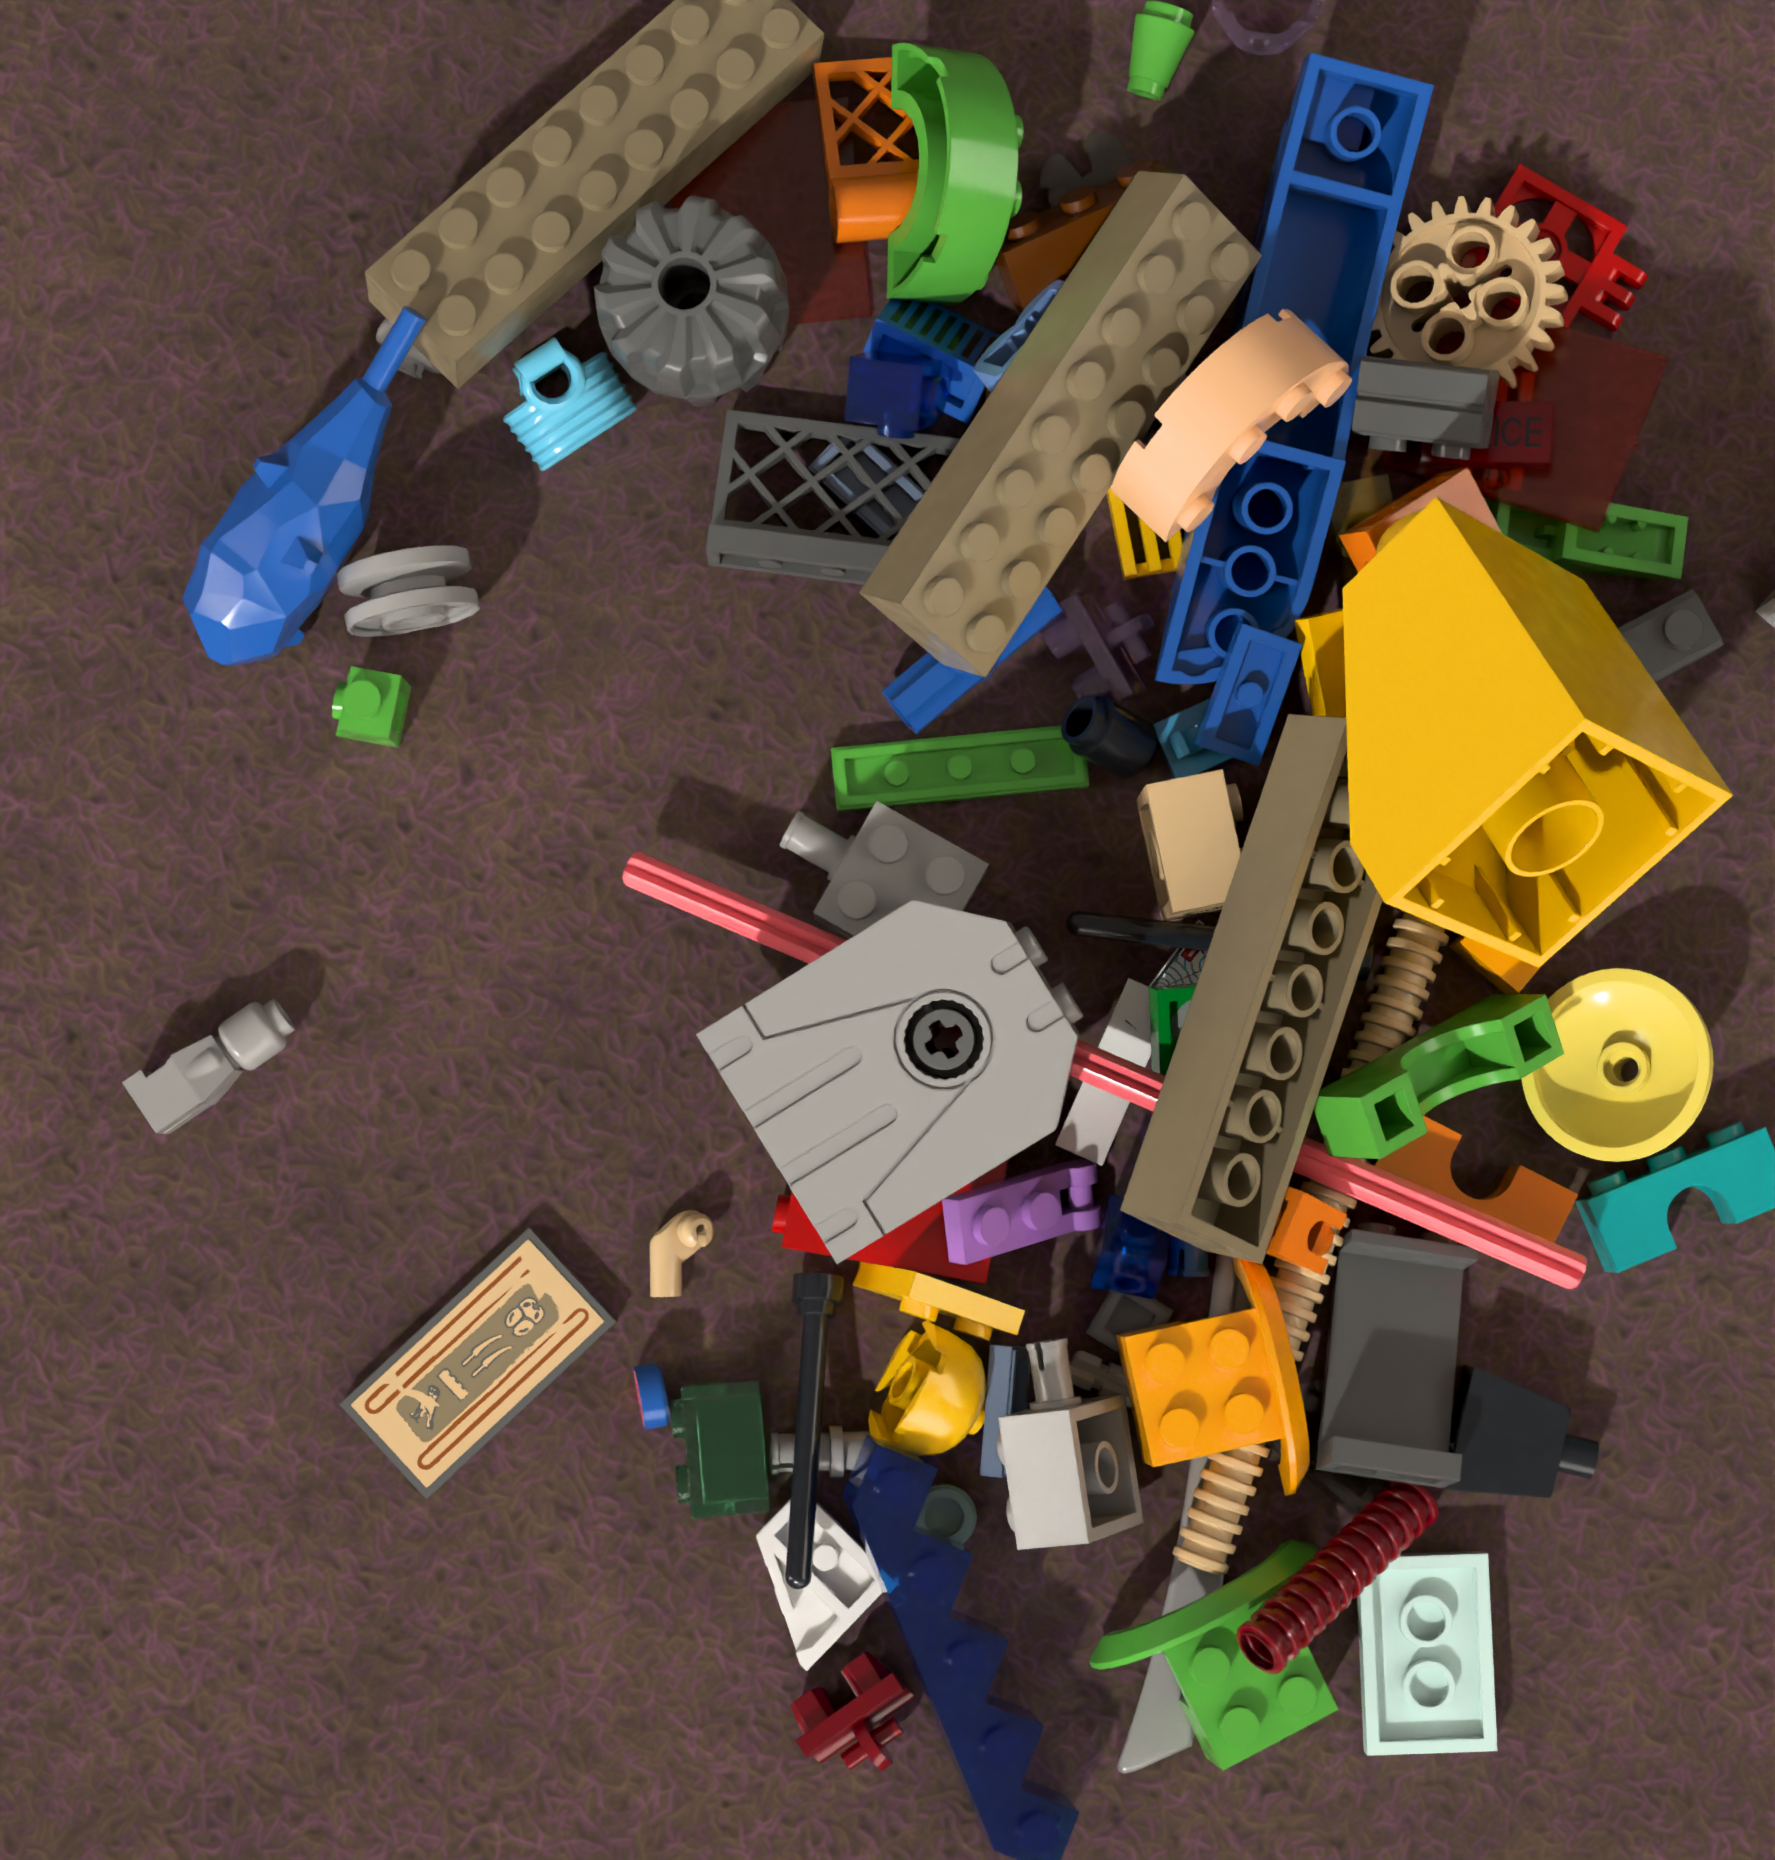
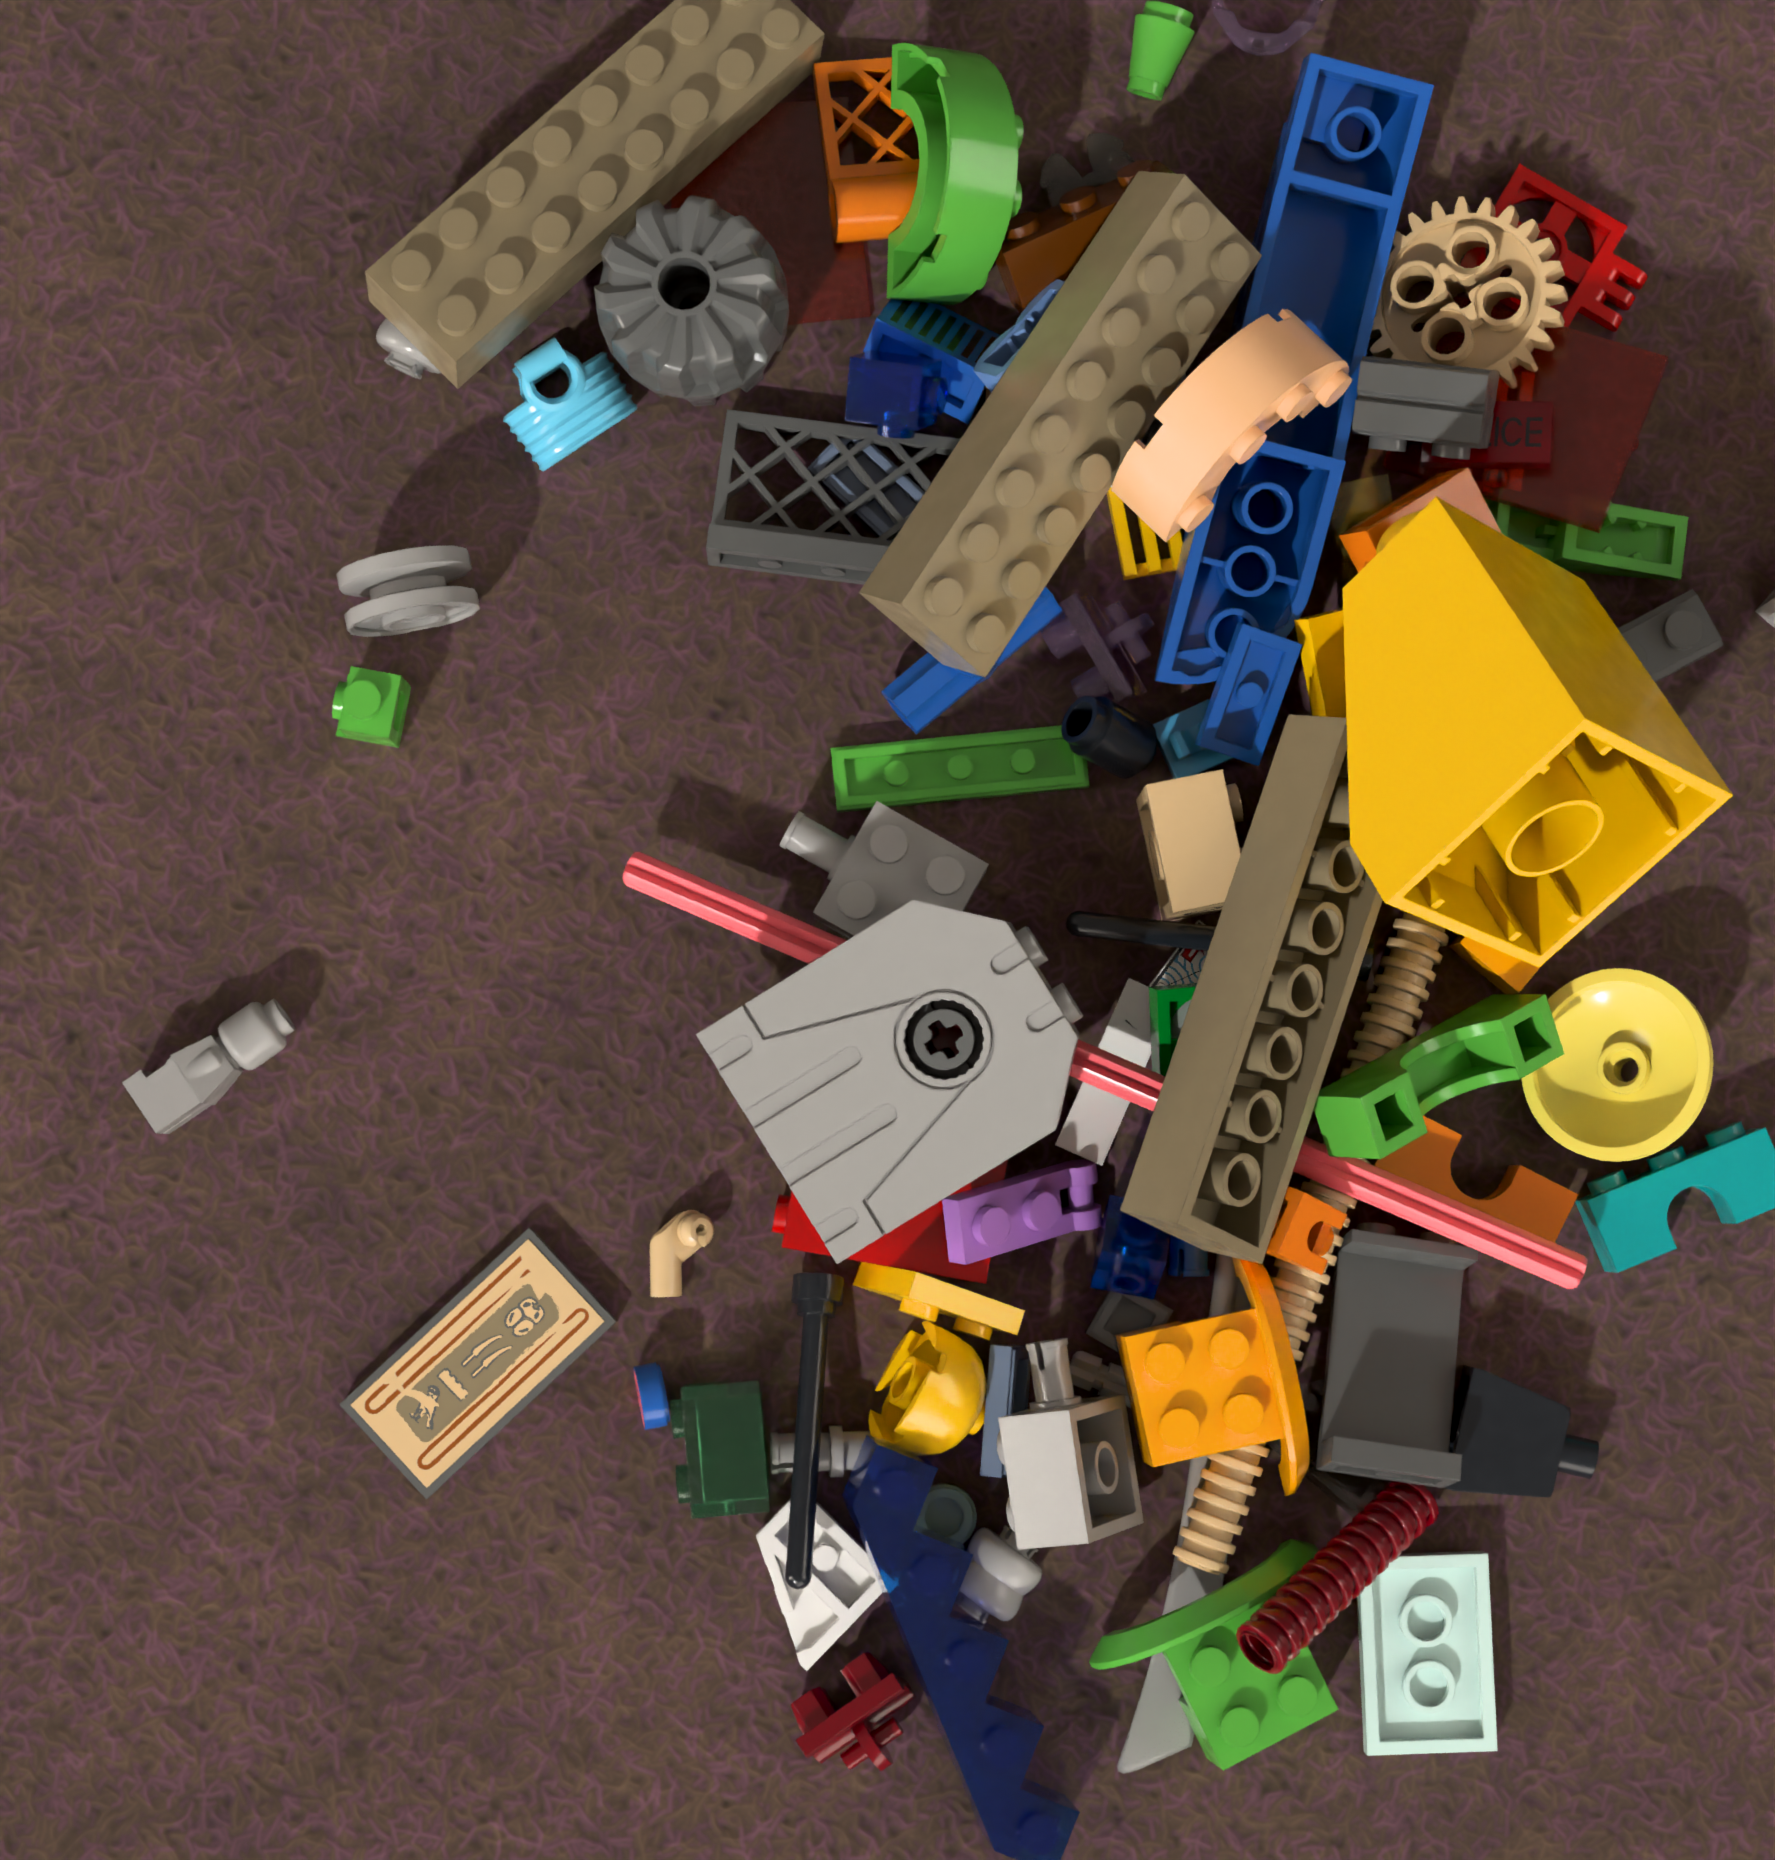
(295, 520): blue piece -> none
(997, 1576): none -> light grey piece

